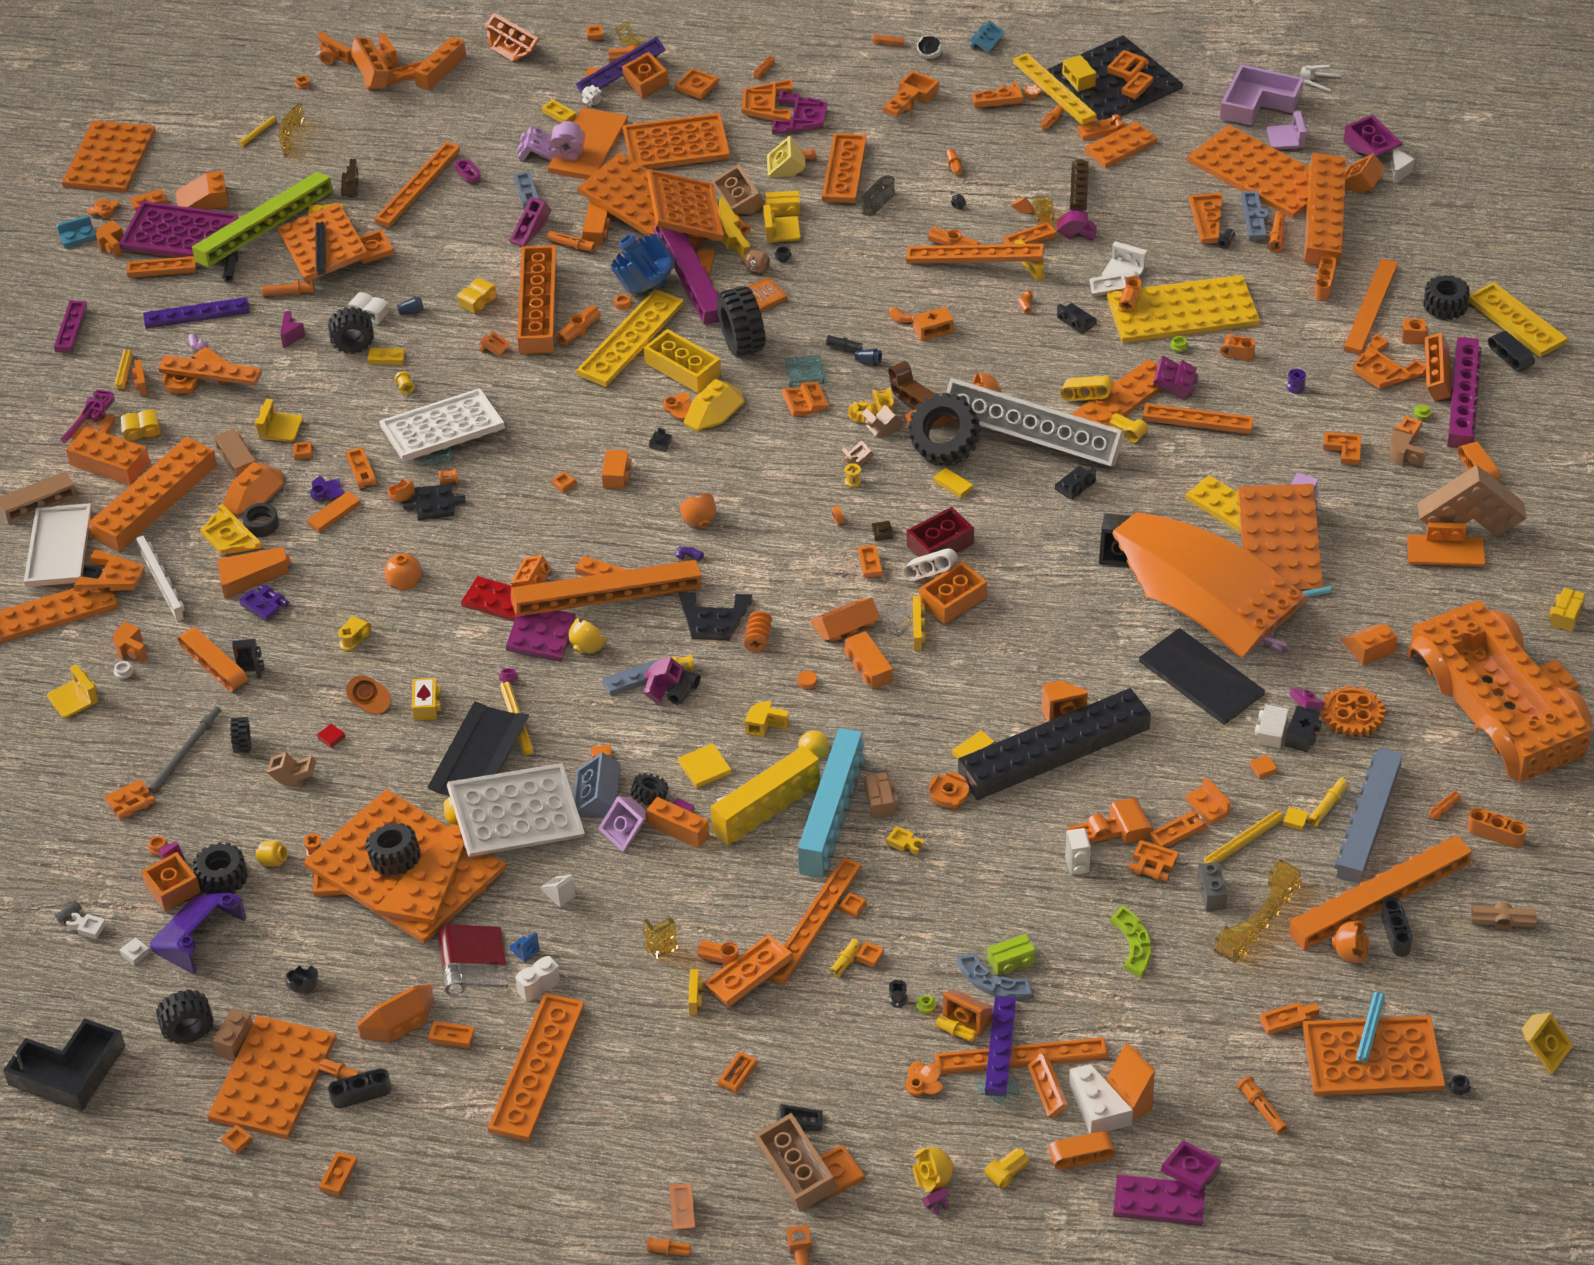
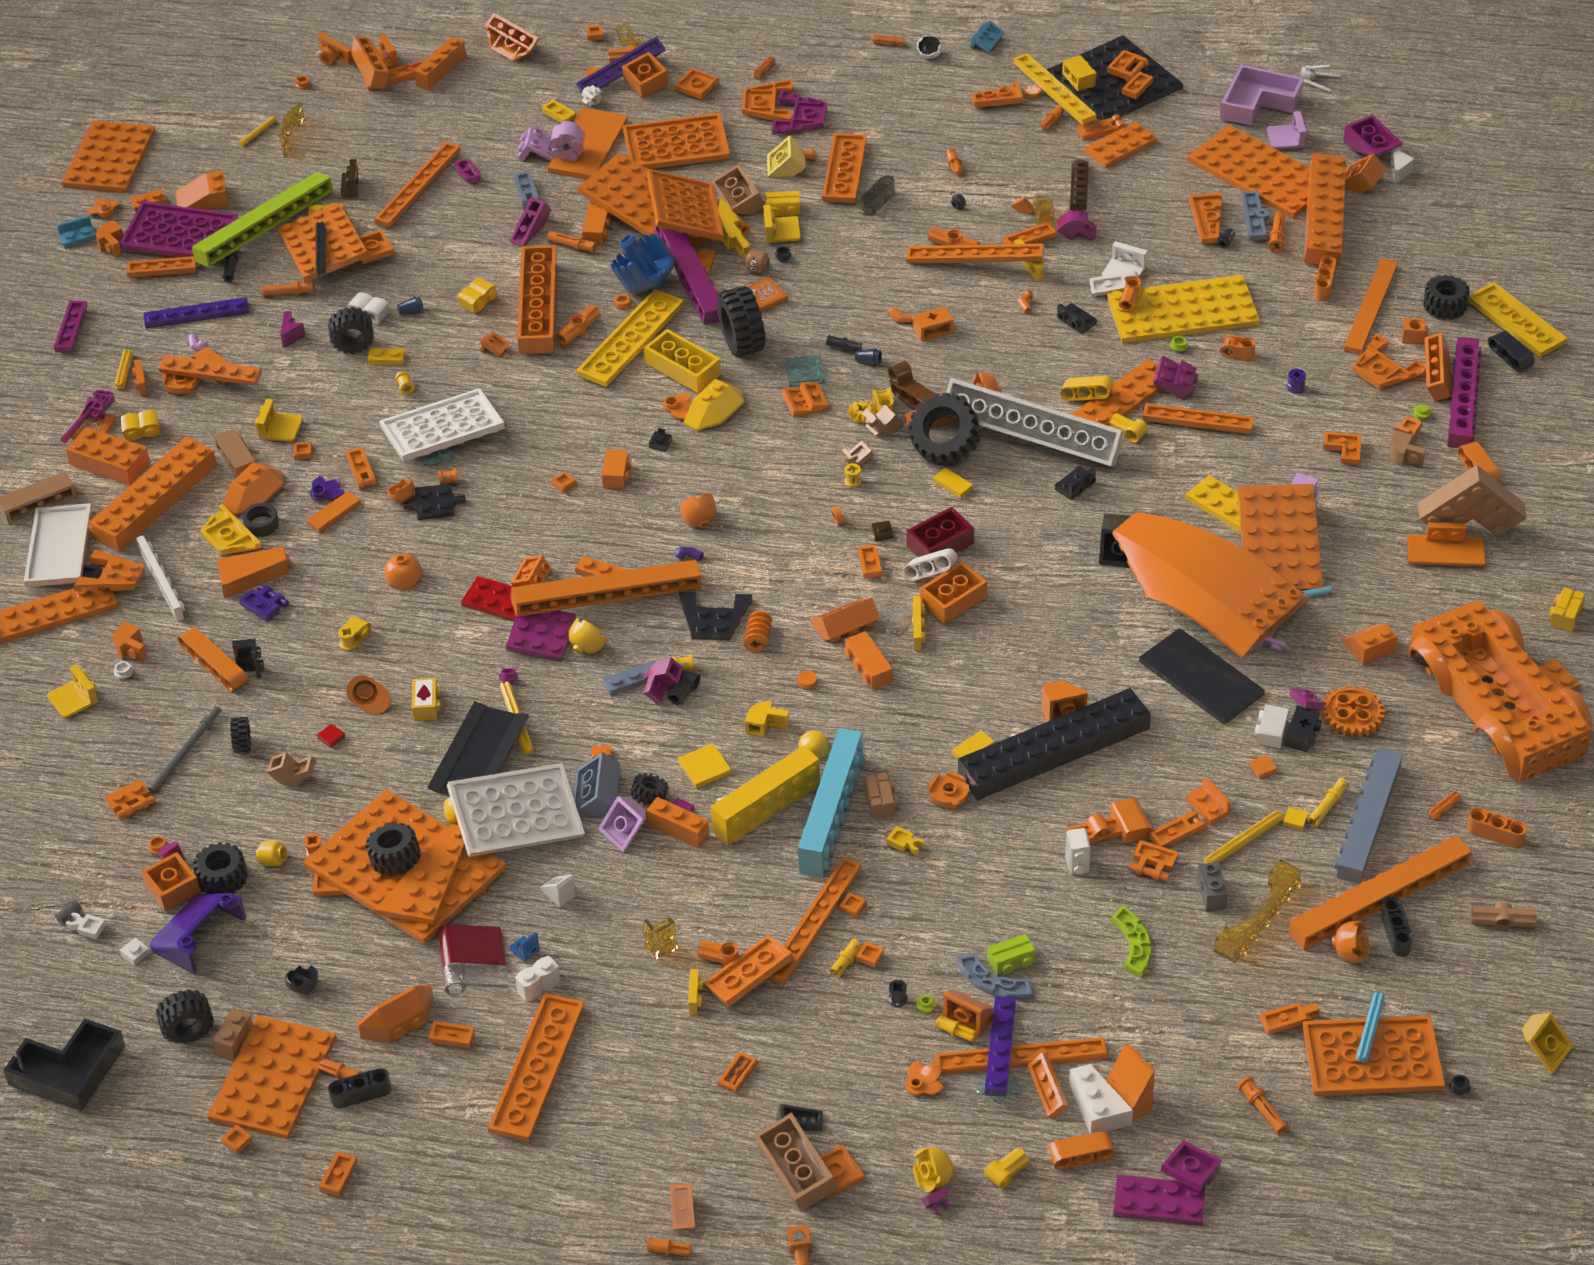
(911, 88): orange plate -> none

